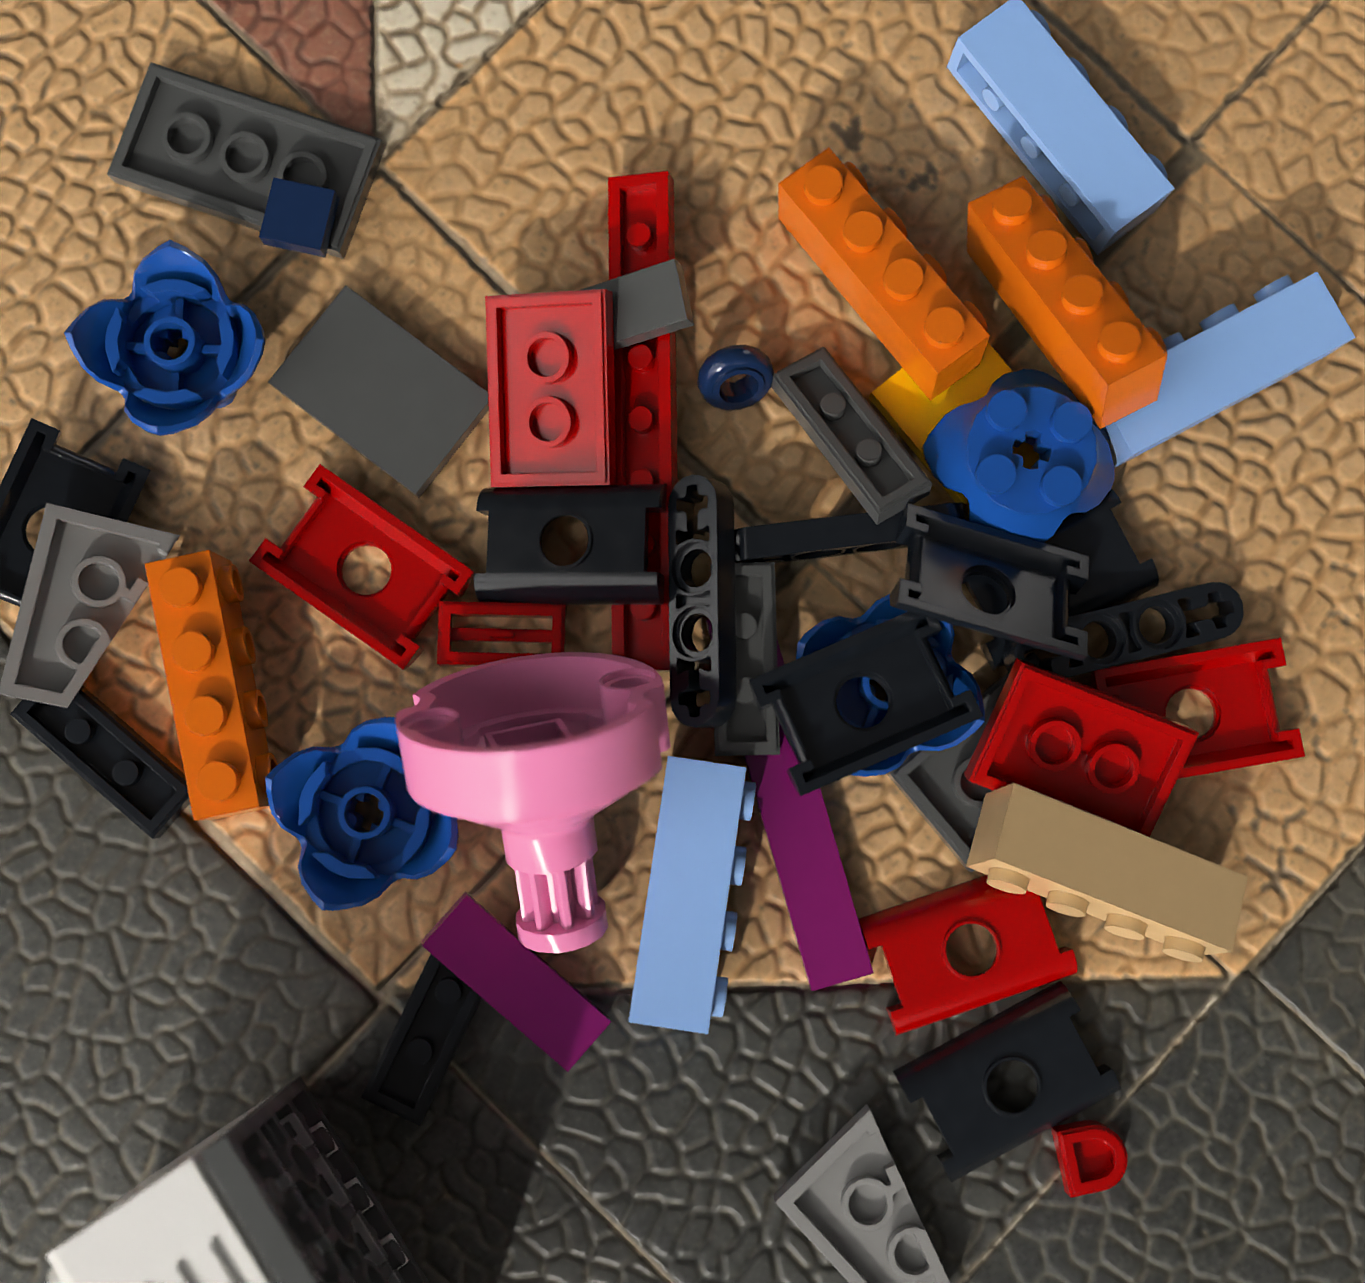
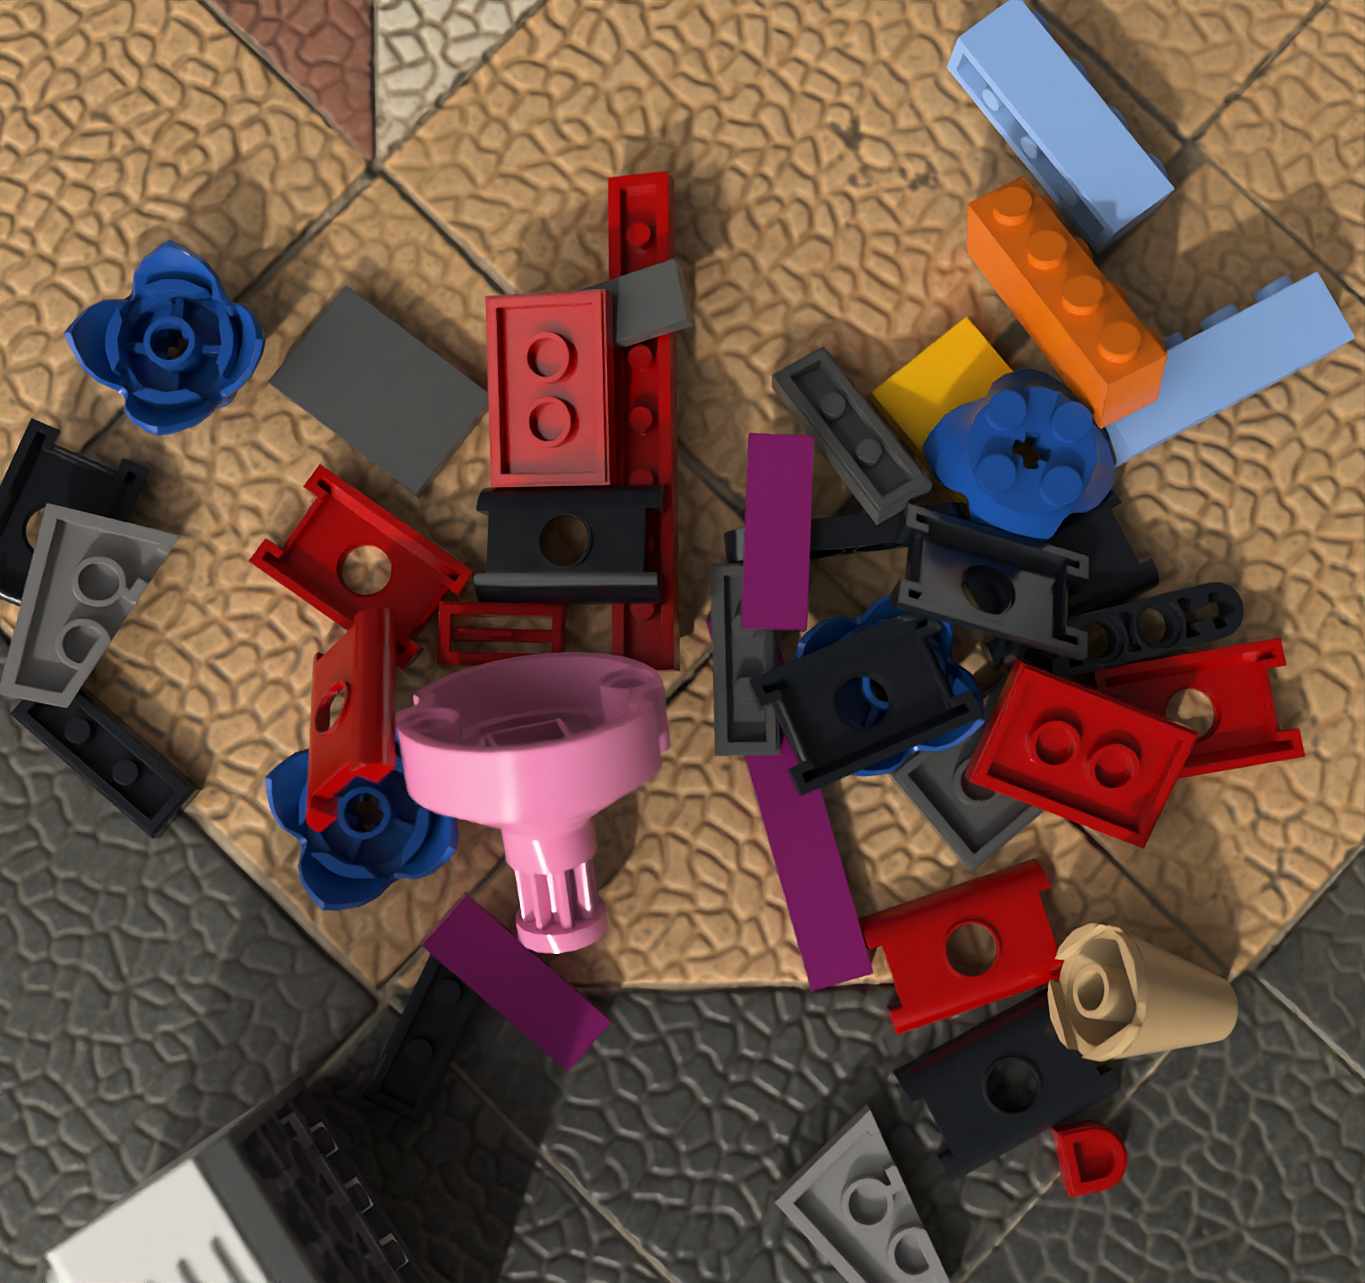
(212, 683): orange brick -> none
(225, 148): dark grey tile -> none
(299, 217): dark blue tile -> none
(365, 731): none -> red piece
(689, 895): light blue brick -> none
(711, 600): black beam -> none
(731, 362): dark blue piece -> none
(777, 532): none -> magenta tile
(882, 273): orange brick -> none
(1106, 872): tan brick -> none
(1133, 997): none -> tan cone

